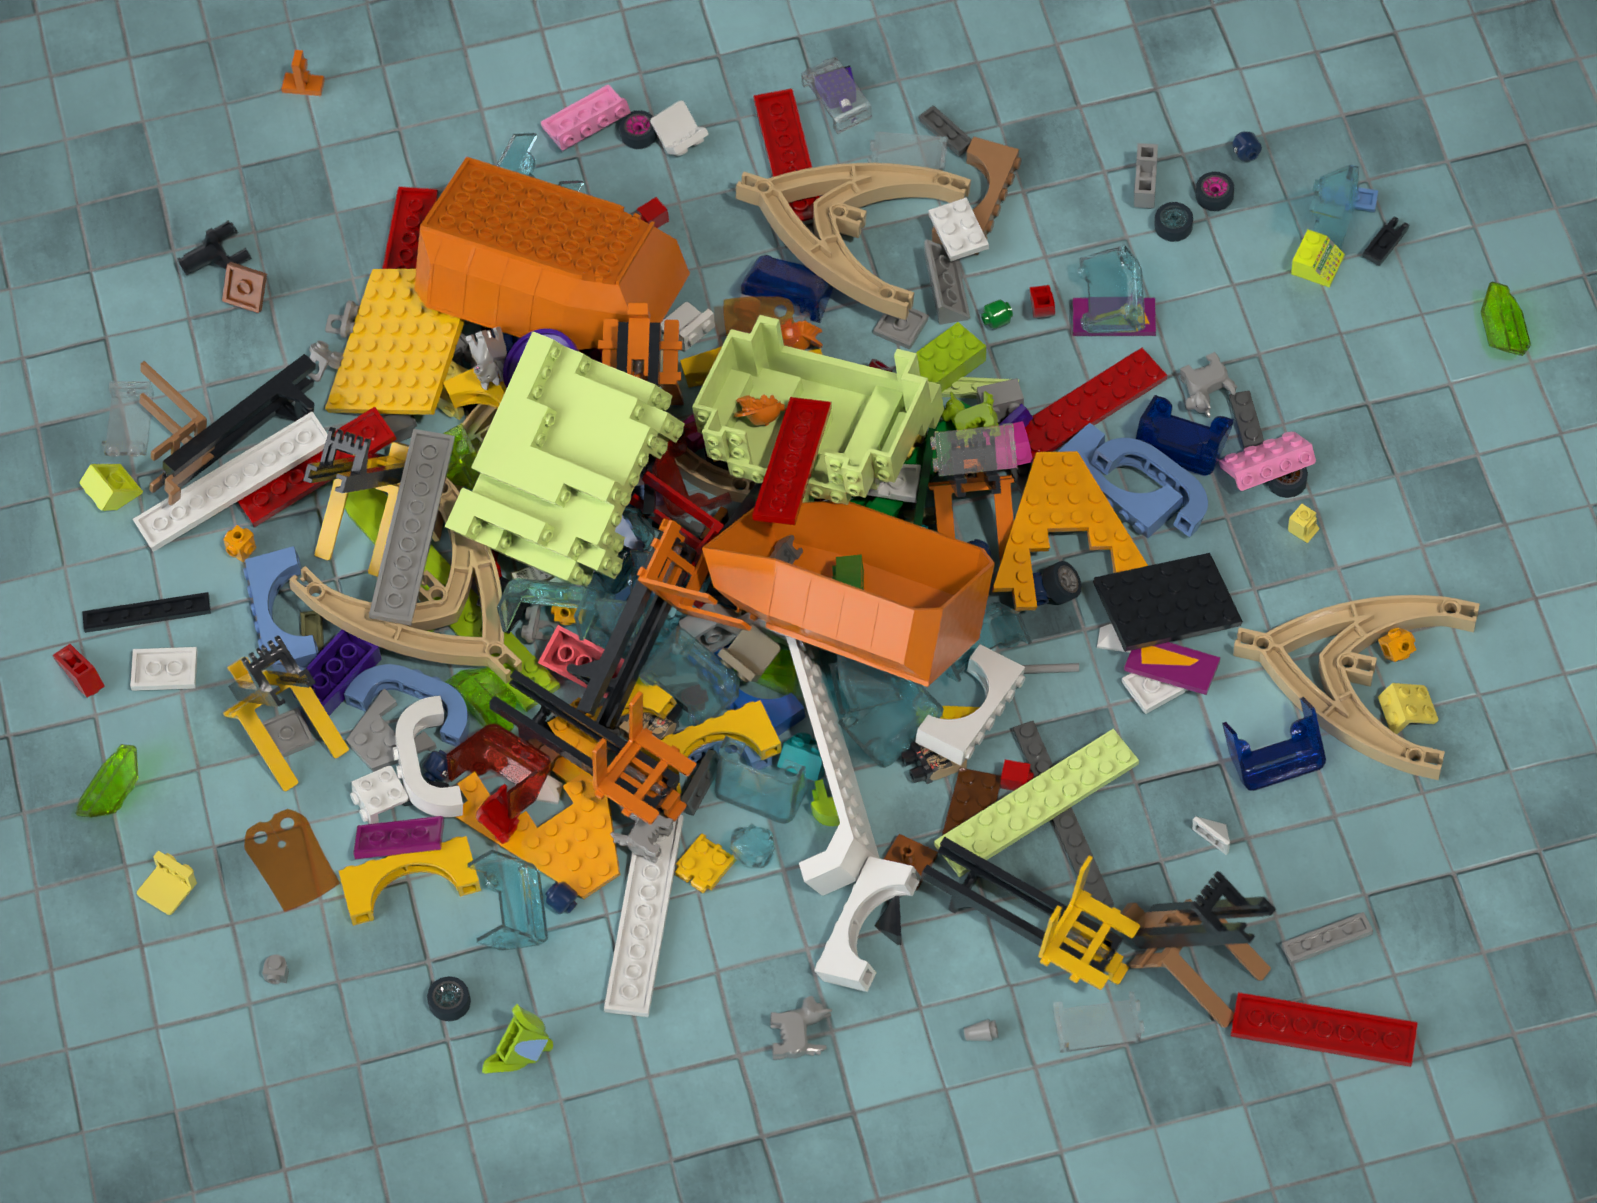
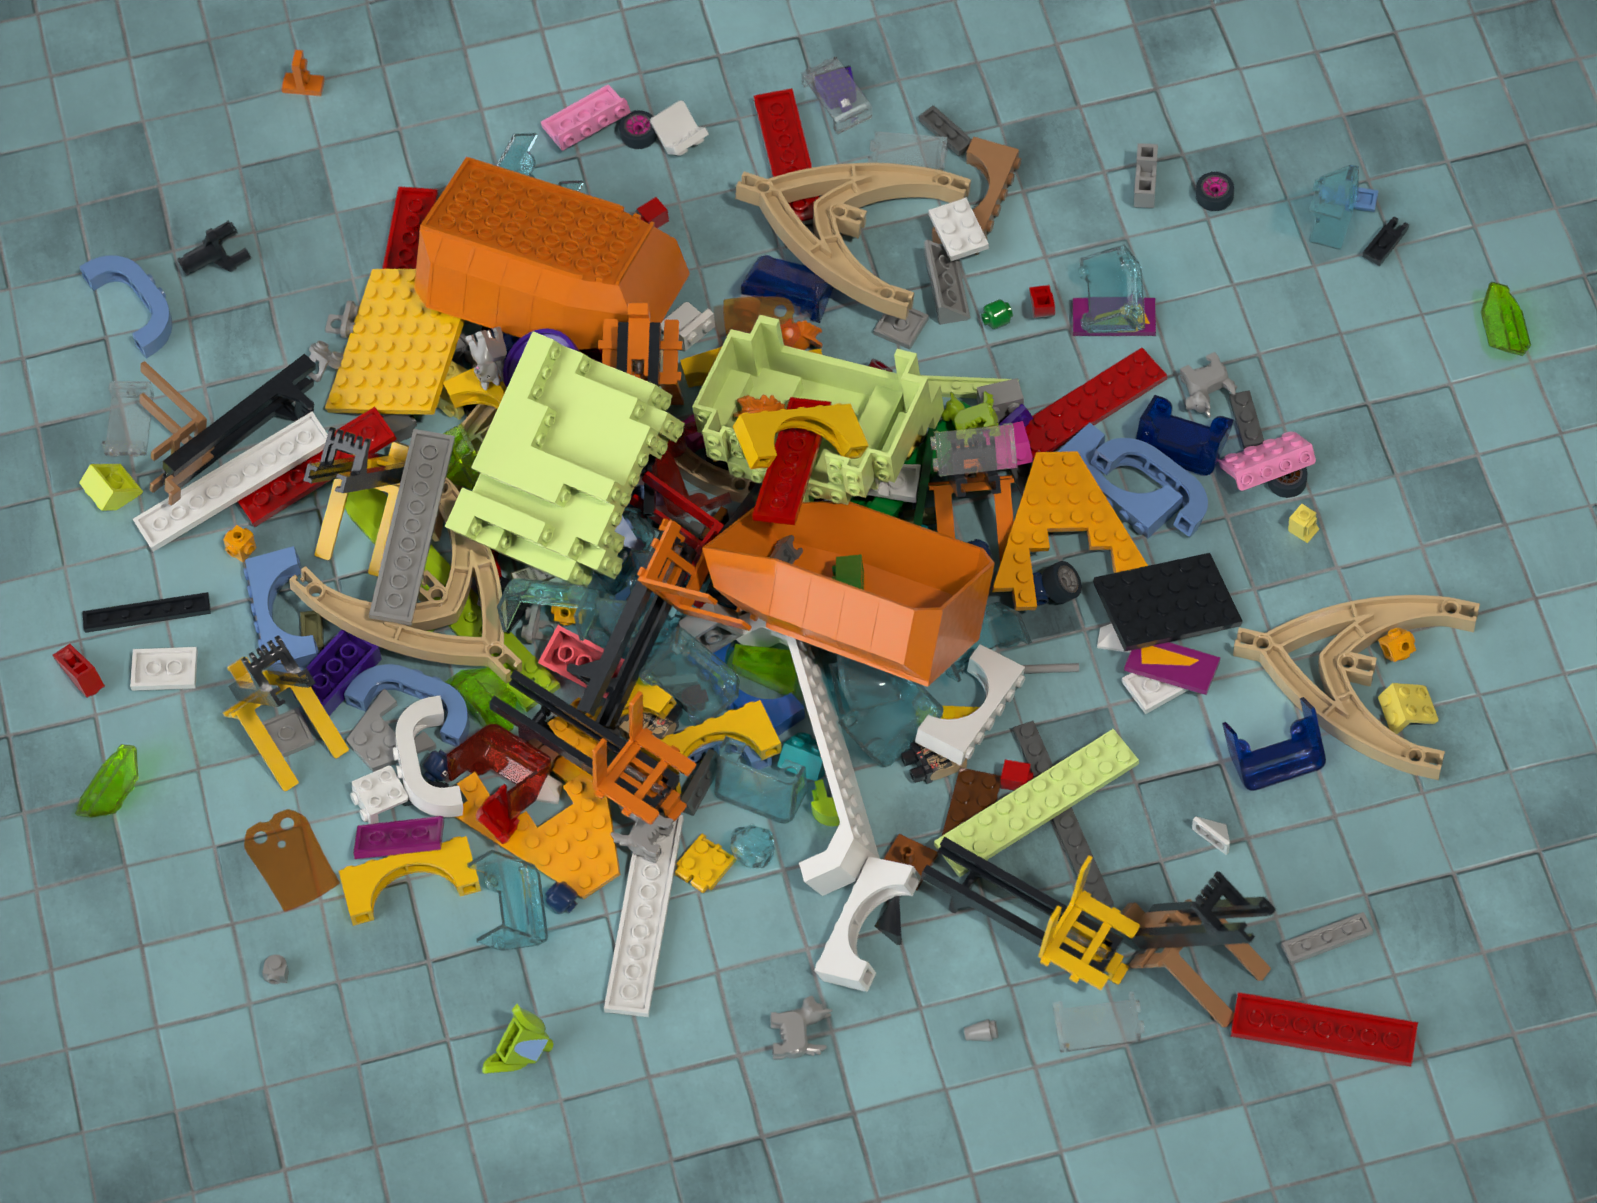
(121, 269): none -> medium blue arch
(167, 883): light yellow bracket -> none
(244, 287): tile -> none
(449, 988): wheel -> none
(750, 654): dark tan bracket -> none
(833, 422): none -> yellow arch
(951, 356): lime brick -> none
(1165, 224): black wheel -> none
(1246, 146): dark blue head -> none
(1317, 259): neon yellow slope -> none

